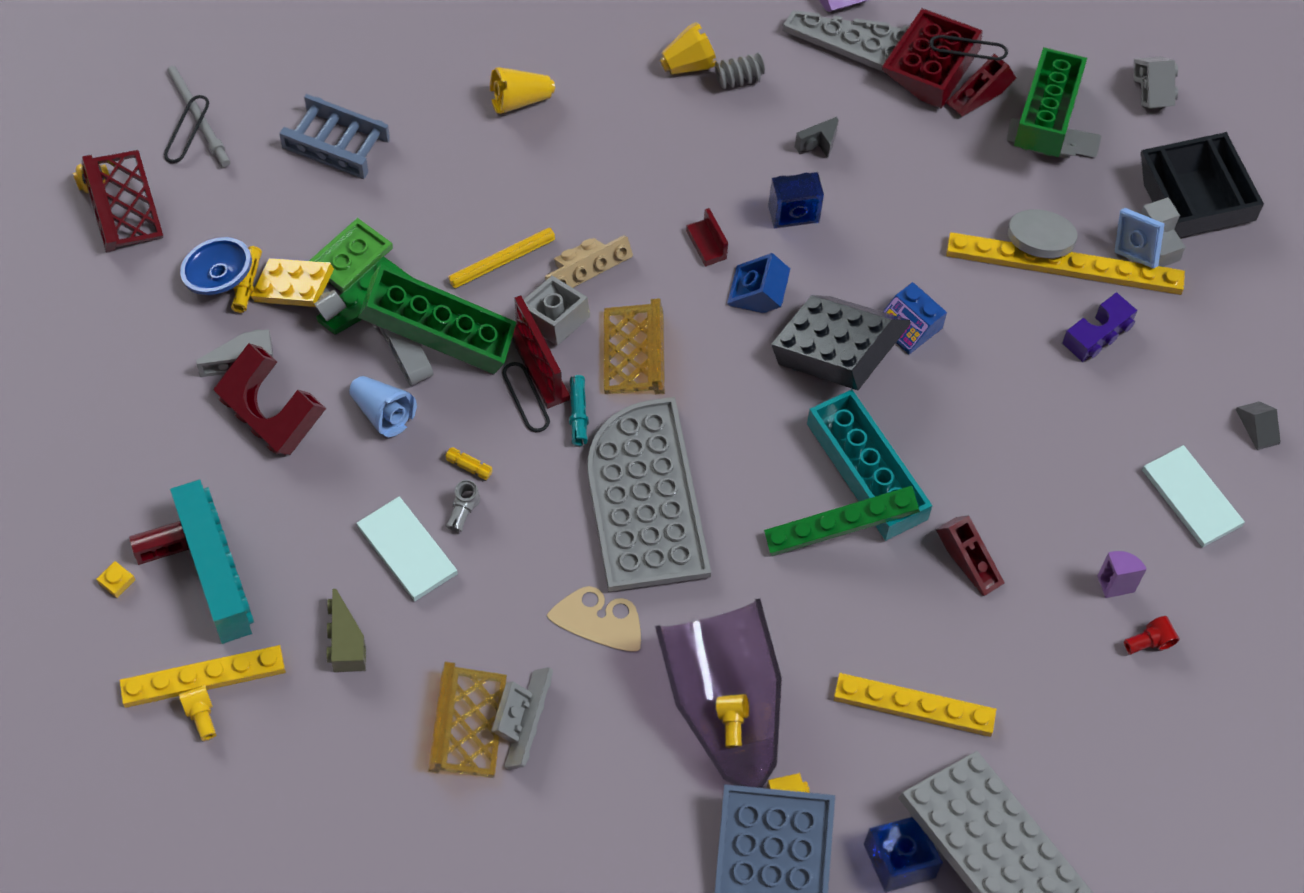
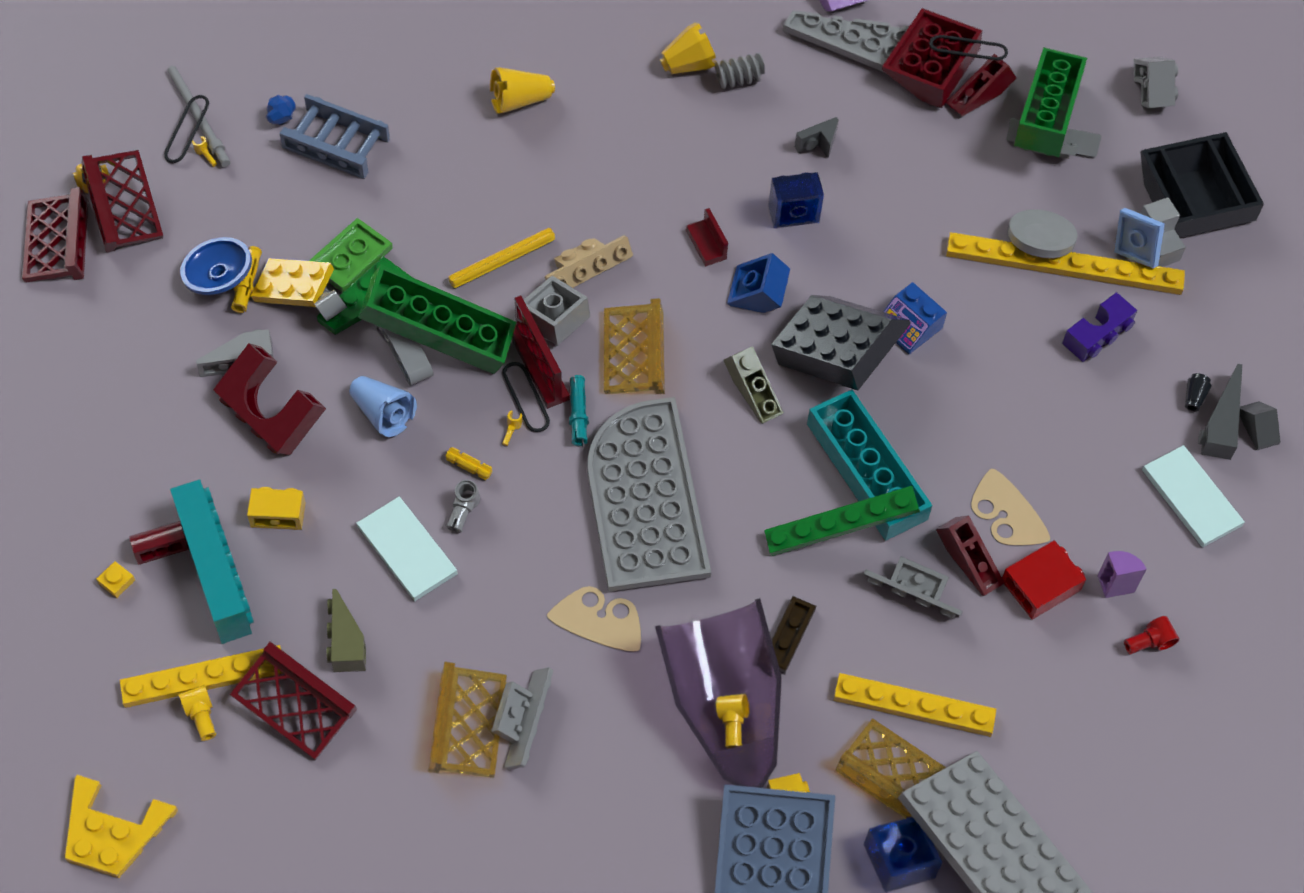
(73, 252): none -> dark red fence
(104, 840): none -> yellow wing
(202, 149): none -> yellow hand
(276, 508): none -> yellow brick
(280, 109): none -> blue rock
(304, 679): none -> dark red fence
(513, 424): none -> yellow hand
(753, 384): none -> olive slope
(791, 631): none -> dark brown tile
(871, 779): none -> clear yellow fence
(919, 582): none -> light grey bracket
(1025, 522): none -> tan piece
(1043, 579): none -> red brick
(1197, 390): none -> black cone
(1221, 432): none -> dark grey slope

